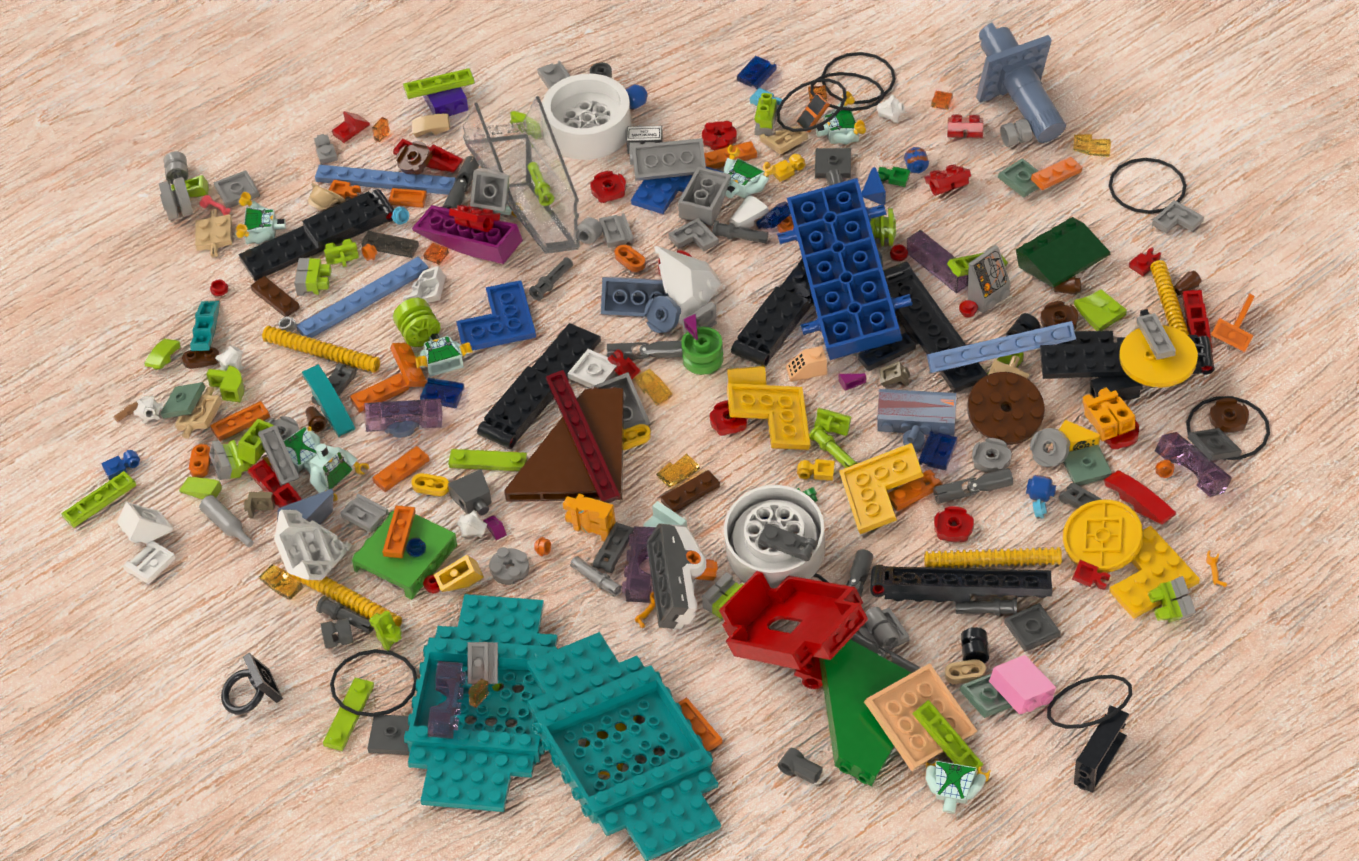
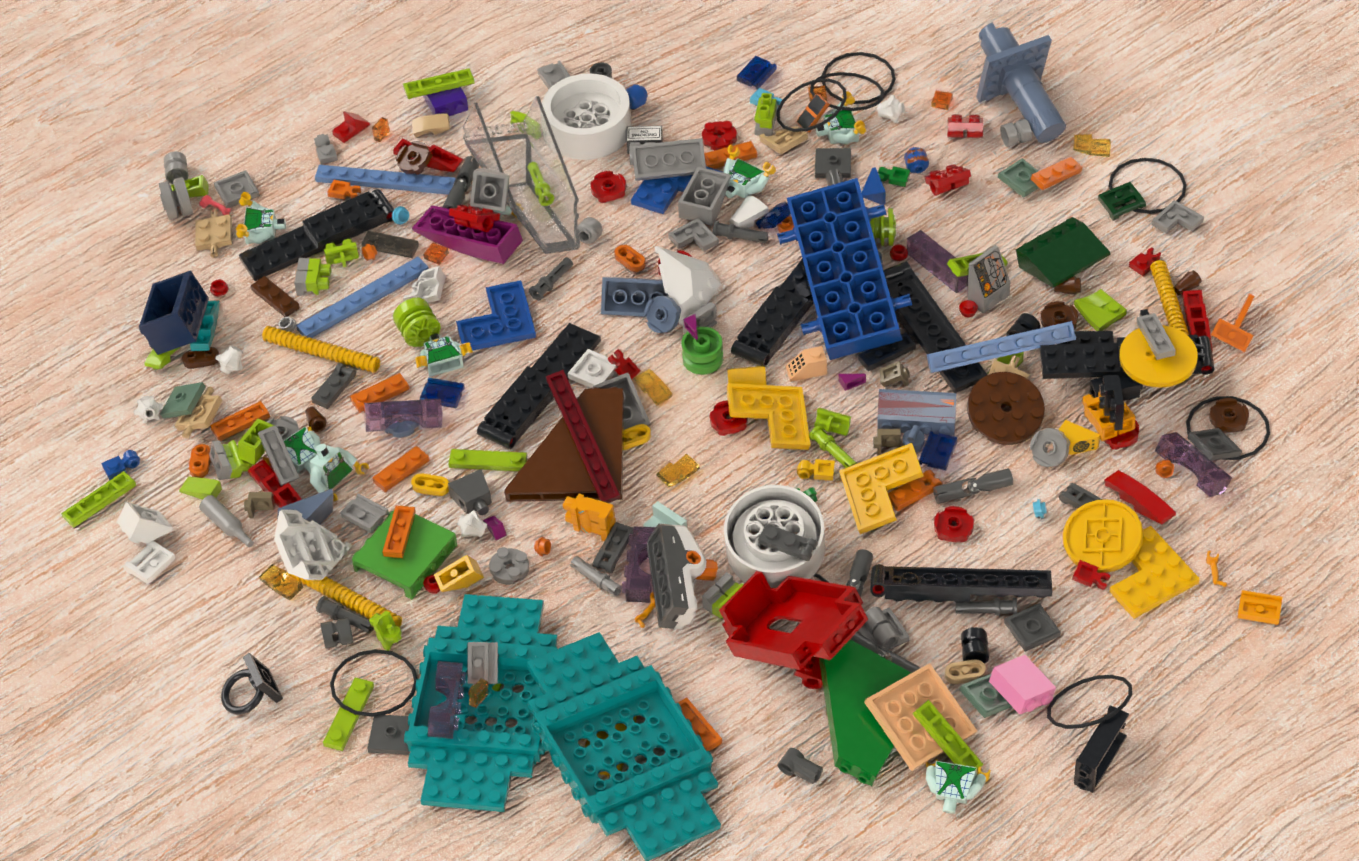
(128, 410): medium nougat piece -> none
(173, 312): none -> dark blue hose
(228, 382): lime brick -> none
(322, 198): tan piece -> none
(328, 400): teal slope -> none
(407, 197): orange tile -> none
(407, 364): orange plate -> none
(413, 544): clear blue plate -> none
(616, 230): light grey plate -> none
(659, 349): dark grey piece -> none
(690, 491): reddish brown plate -> none
(785, 170): yellow plate -> none
(887, 438): none -> dark tan bracket
(991, 464): light grey plate -> none
(993, 557): yellow piece -> none
(1040, 488): blue head -> none
(1087, 465): sand green plate -> none
(1112, 400): none -> black plate
(1120, 196): none -> dark green plate
(1173, 599): lime hips -> none
(1260, 607): none -> light orange plate

